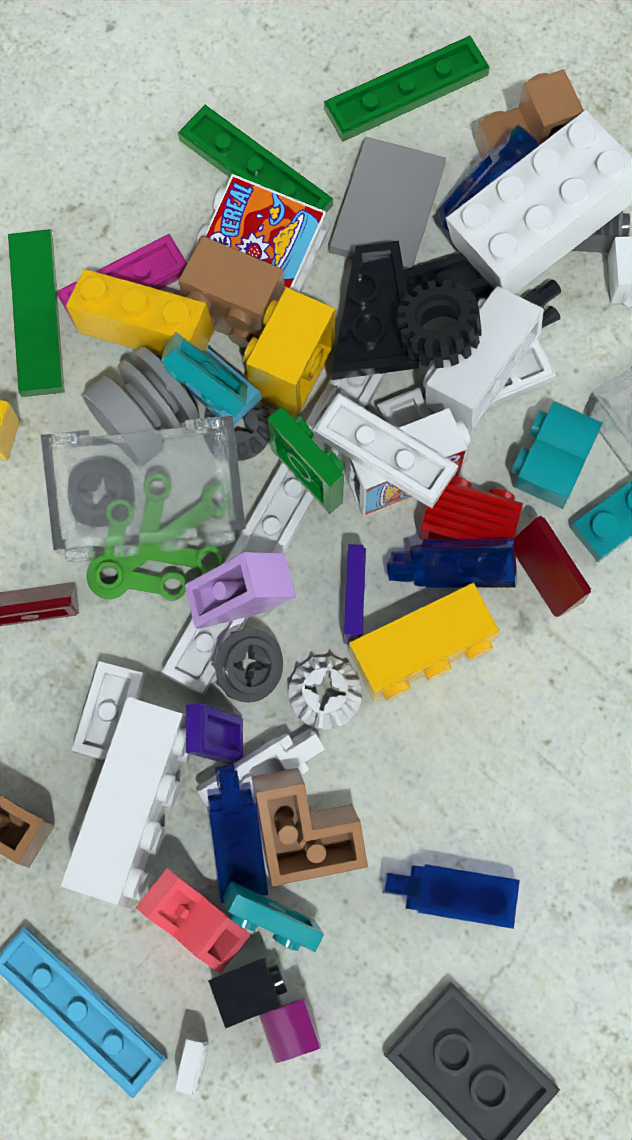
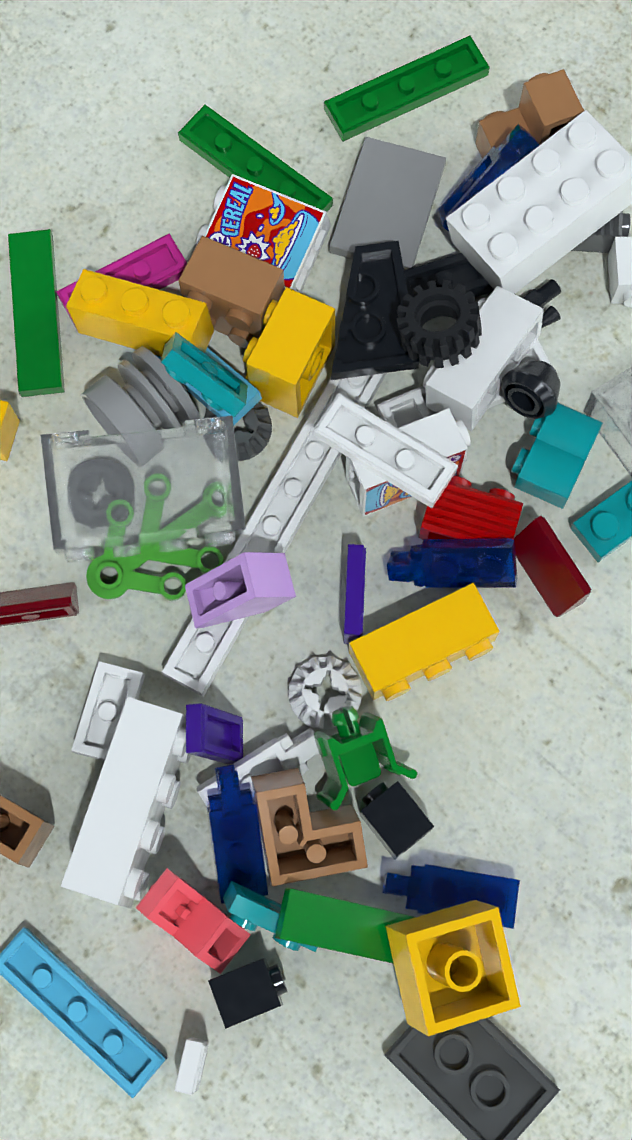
(259, 681): dark grey gear -> none
(290, 1031): magenta brick -> none
(315, 469): green plate -> none
(336, 924): none -> green tile
(355, 754): none -> green piece
(394, 818): none -> black brick
(453, 967): none -> yellow brick
(532, 389): none -> black cone

